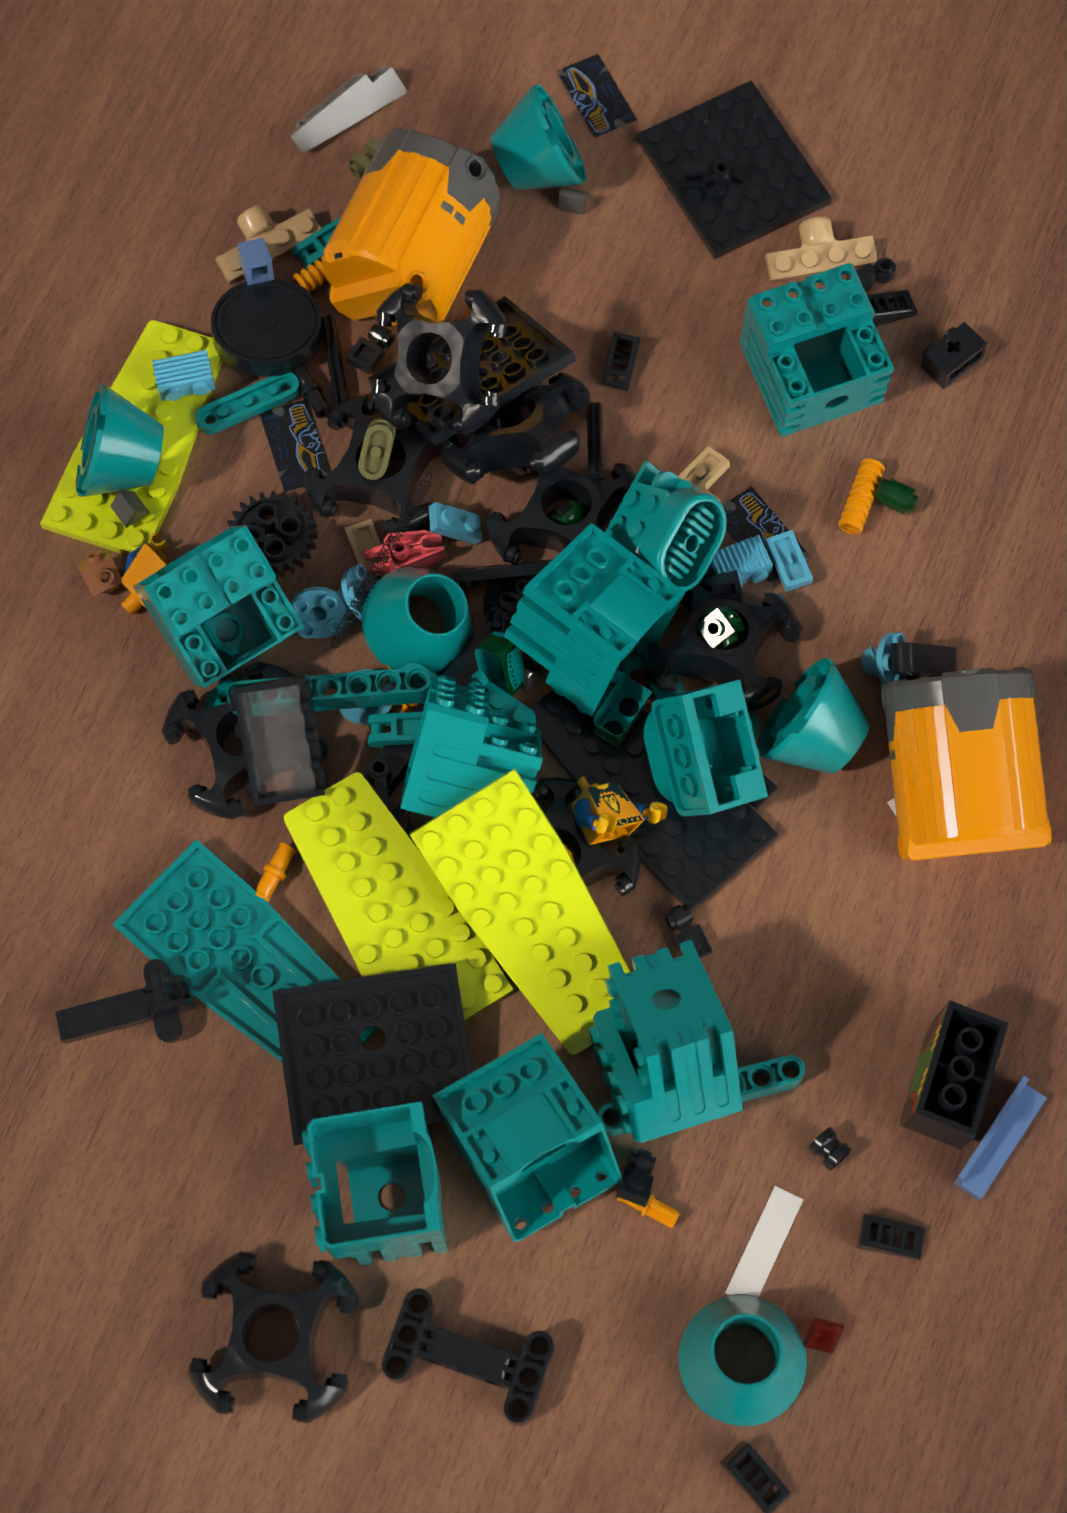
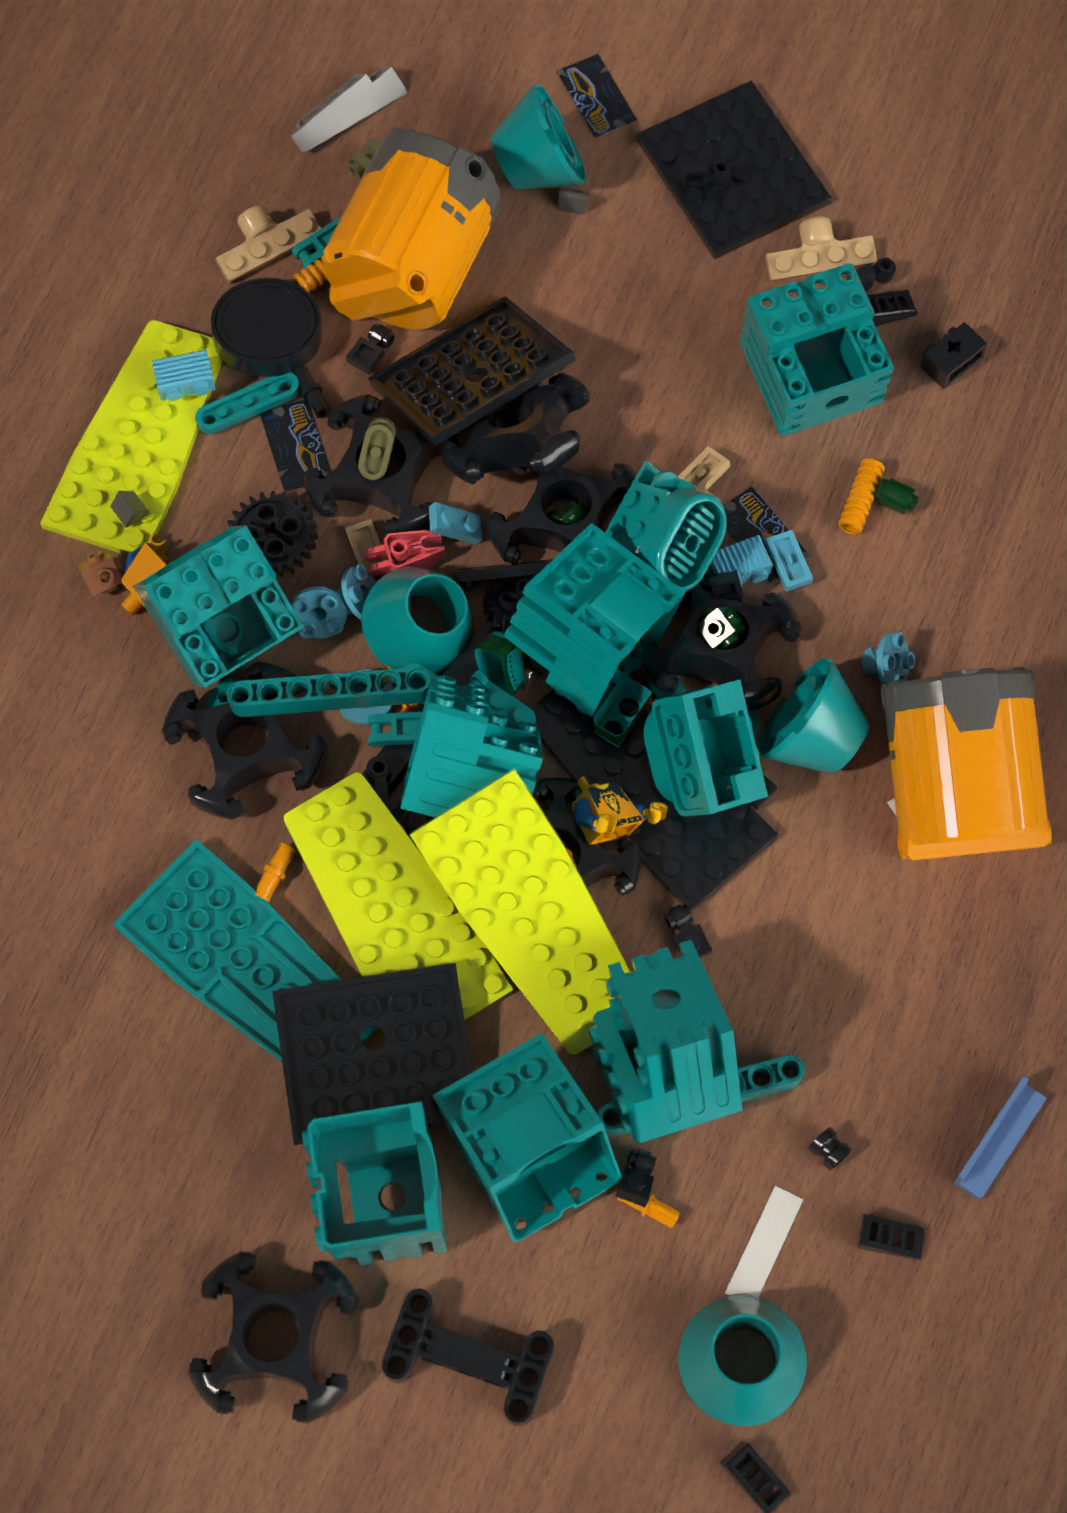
(117, 446): teal cone -> none
(158, 1002): black piece -> none
(255, 261): medium blue brick -> none
(279, 740): clear window -> none
(334, 359): black axle -> none
(381, 558): black piece -> none
(411, 372): black piece -> none
(595, 440): black axle -> none
(626, 341): black slope -> none
(823, 1335): clear red slope -> none
(922, 659): black beam -> none
(953, 1075): black brick -> none

